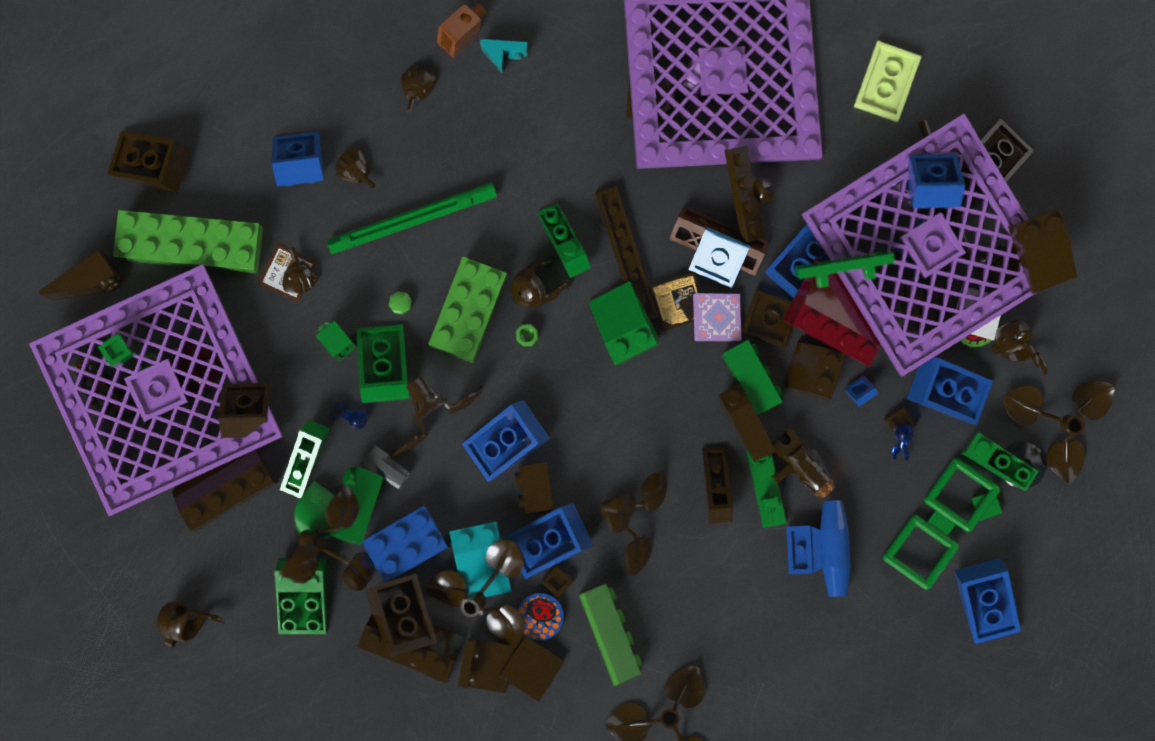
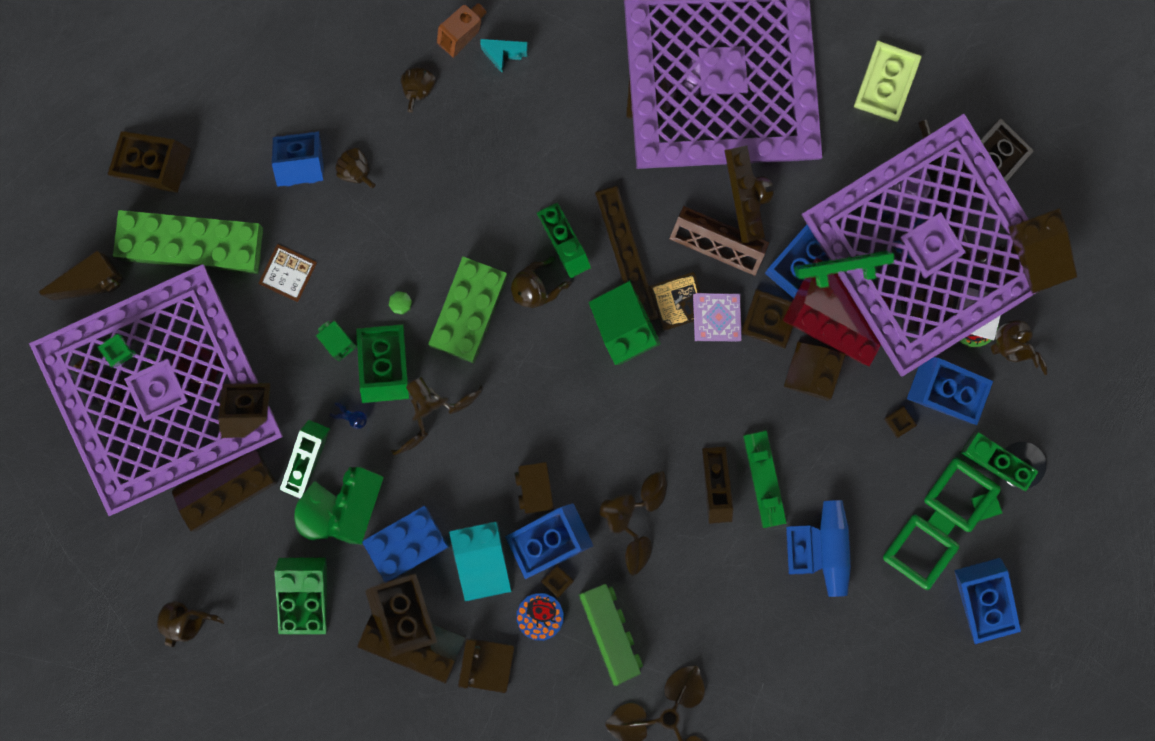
(298, 275): dark brown piece -> none
(303, 563): dark brown plant -> none
(382, 464): dark grey piece -> none
(412, 218): green piece -> none
(450, 589): dark brown plant -> none
(505, 440): blue slope -> none
(527, 335): bright green tile -> none
(531, 668): dark brown tile -> none
(719, 257): tile -> none
(746, 423): dark brown slope -> none
(753, 376): green brick -> none
(804, 463): dark brown piece -> none
(861, 390): blue plate -> none
(903, 435): clear blue arm -> none
(935, 181): blue slope -> none
(1068, 457): dark brown plant -> none

